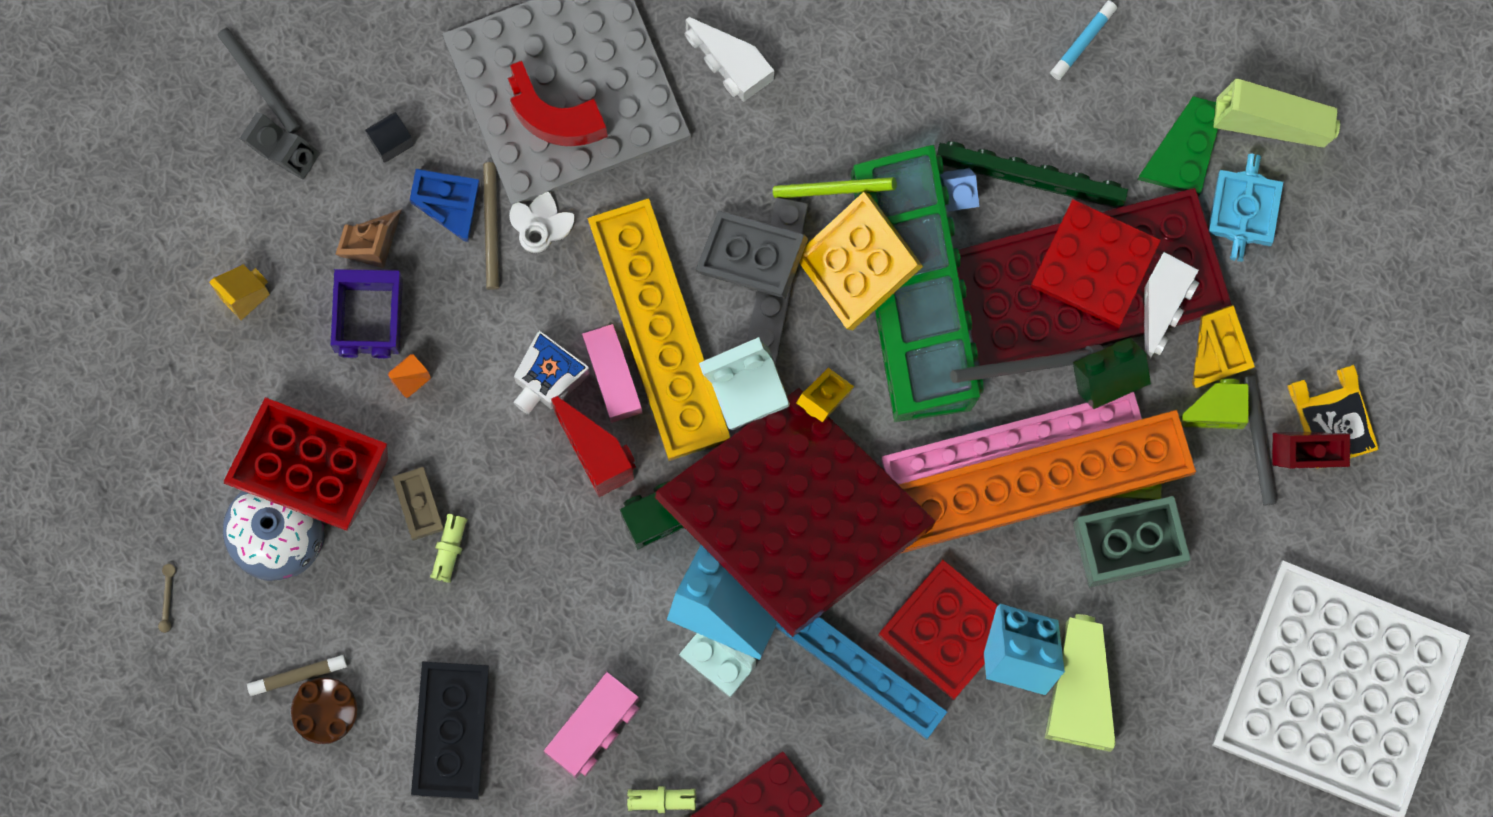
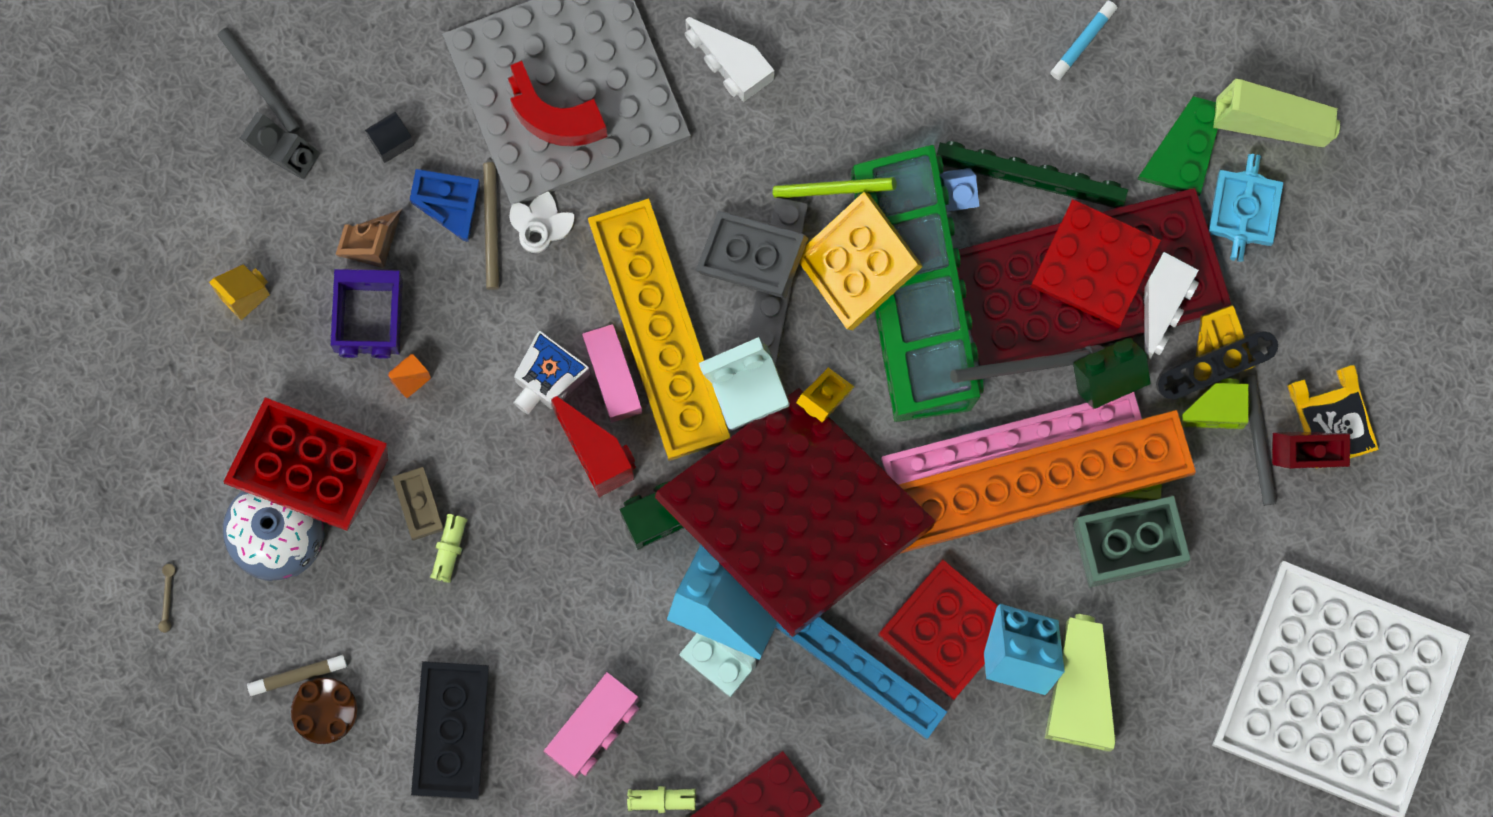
(1218, 369): none -> black beam

